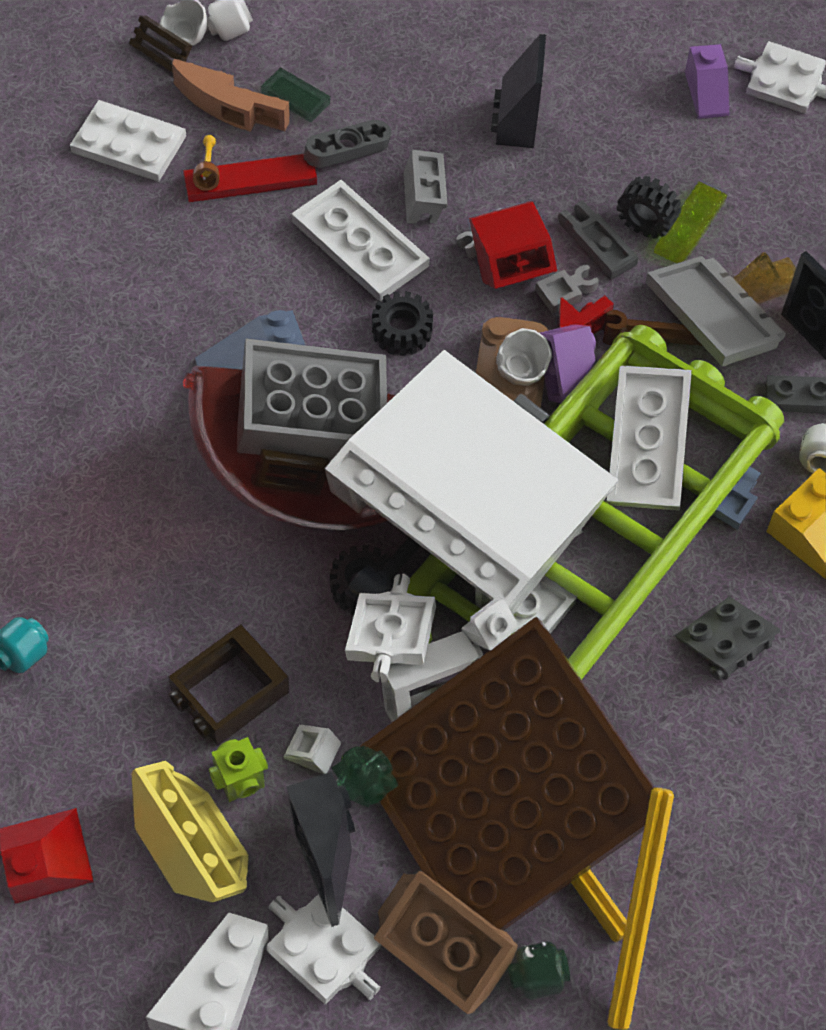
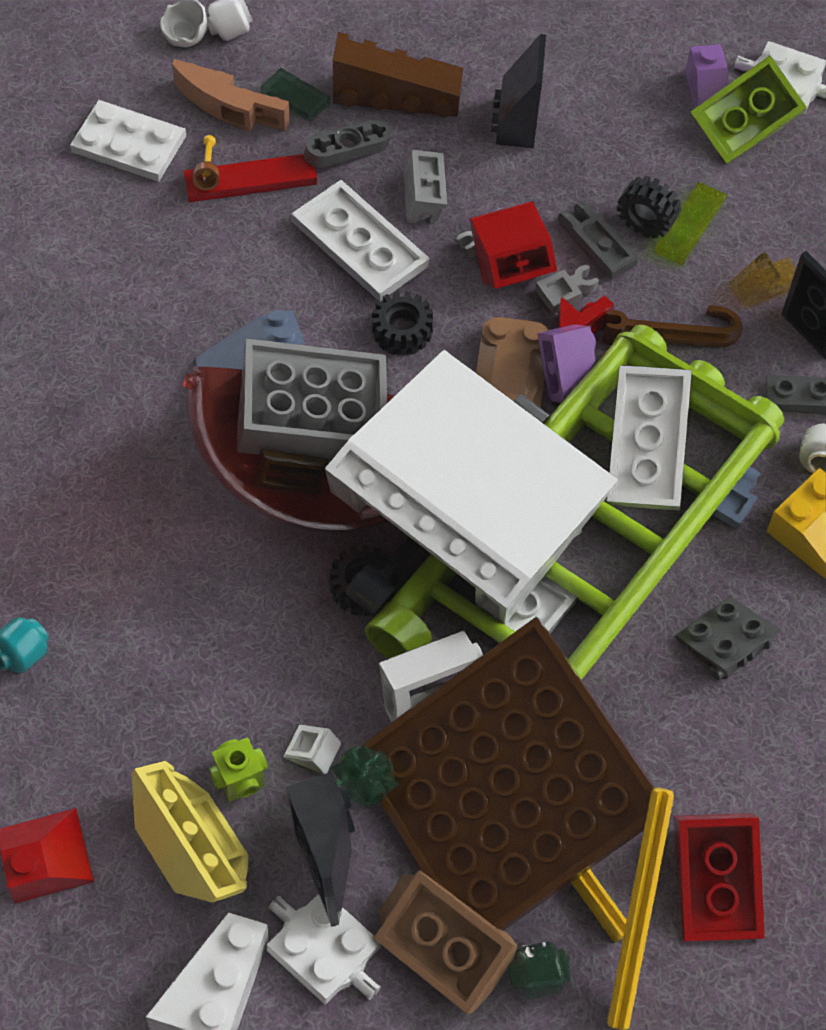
(141, 33): dark brown tile -> none
(257, 660): dark brown window -> none
(391, 628): white plate -> none
(393, 79): none -> reddish brown wedge
(491, 624): white bracket -> none
(523, 357): white hair -> none
(715, 309): light grey hinge -> none
(719, 876): none -> red slope
(749, 110): none -> lime slope

